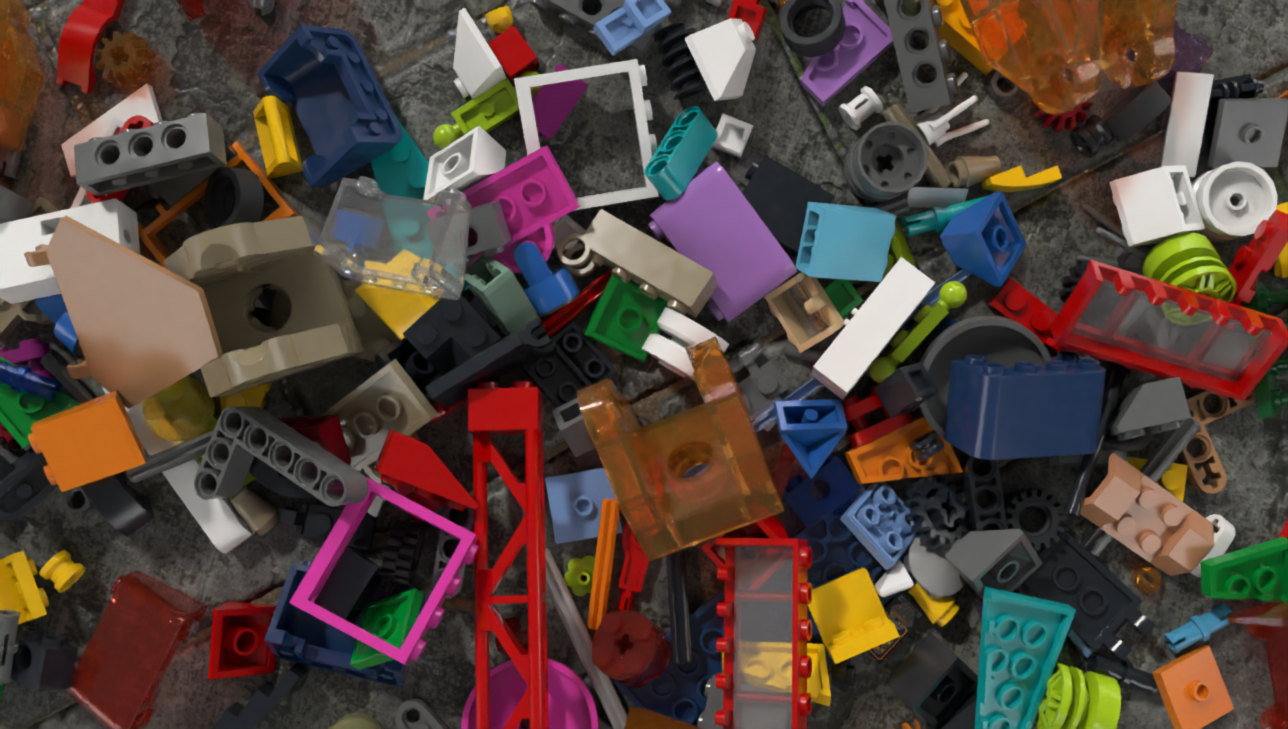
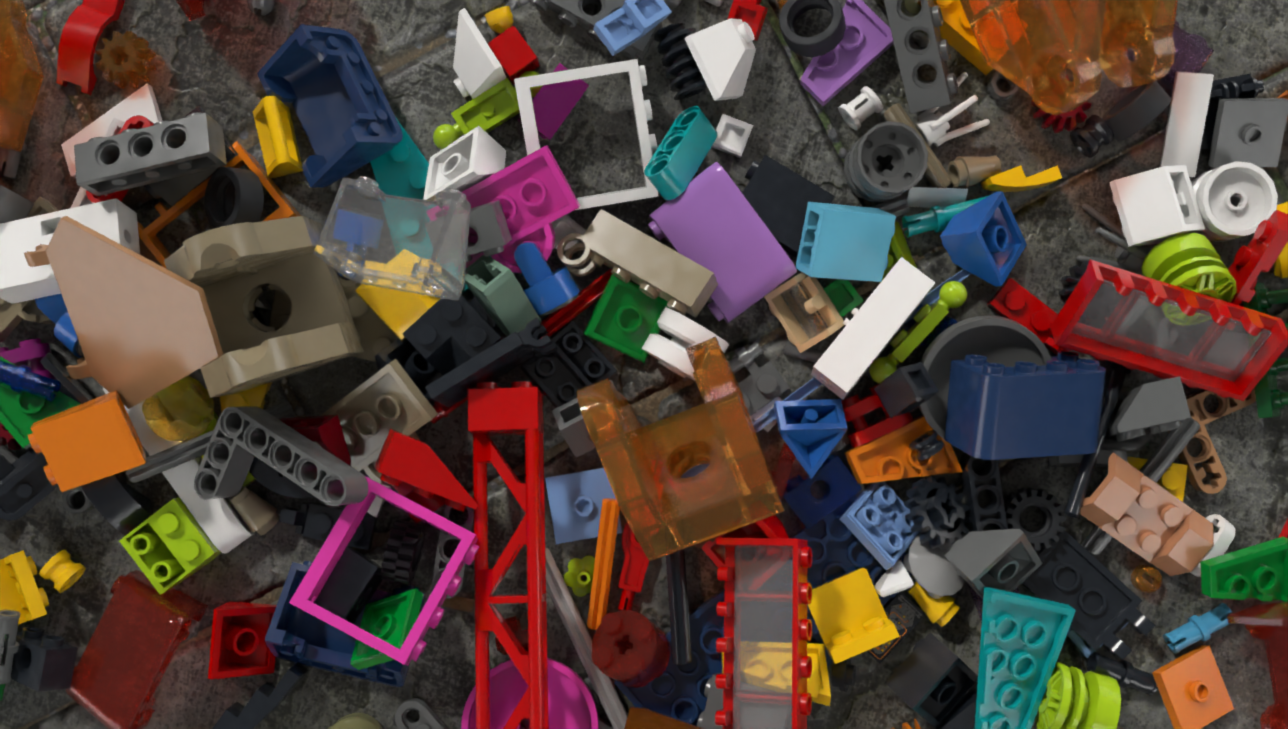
(169, 546): none -> lime slope

